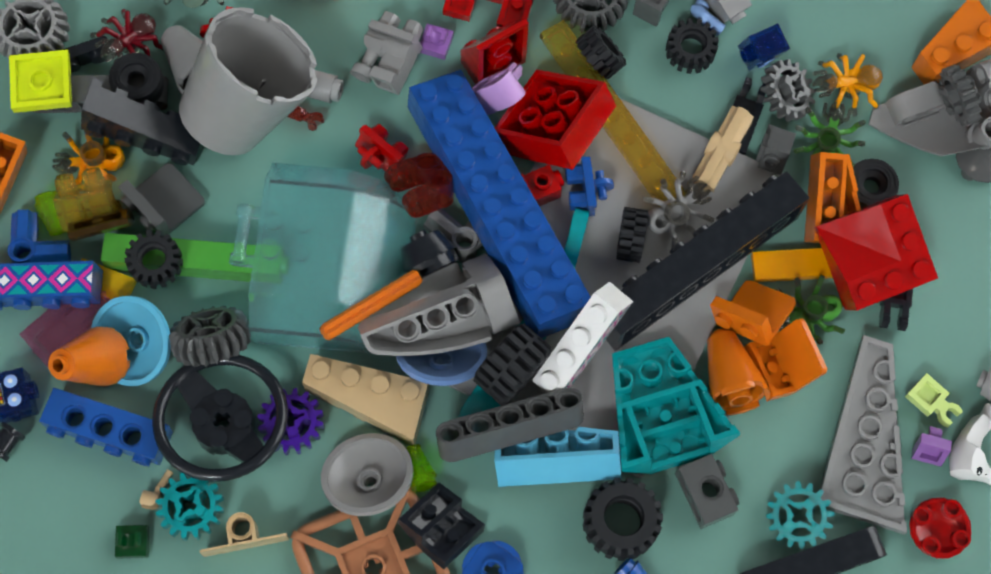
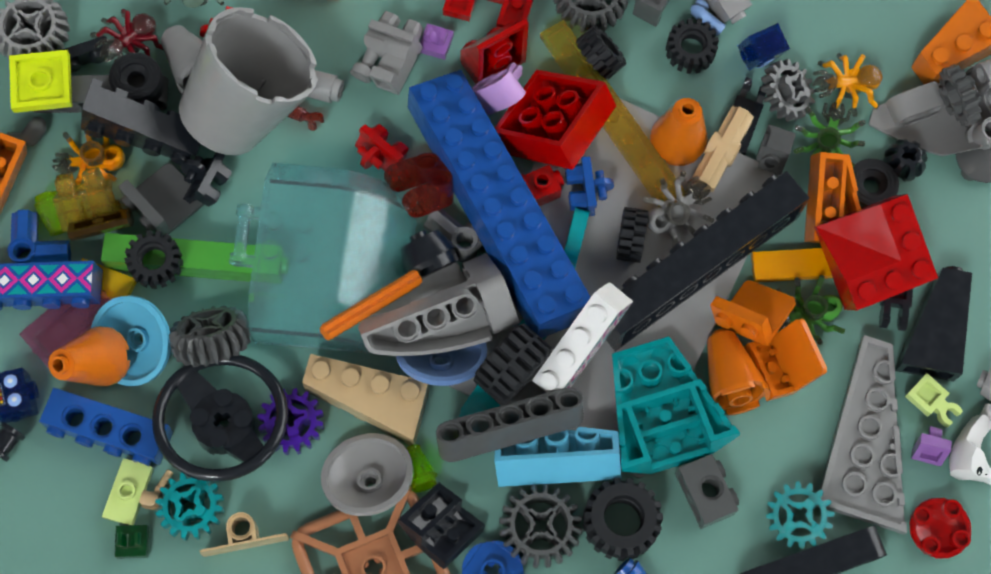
(32, 132): none -> dark grey arm
(126, 492): none -> yellowish green plate
(200, 174): none -> black hips
(531, 516): none -> dark grey gear
(680, 133): none -> orange cone
(906, 159): none -> black piece
(940, 329): none -> black slope

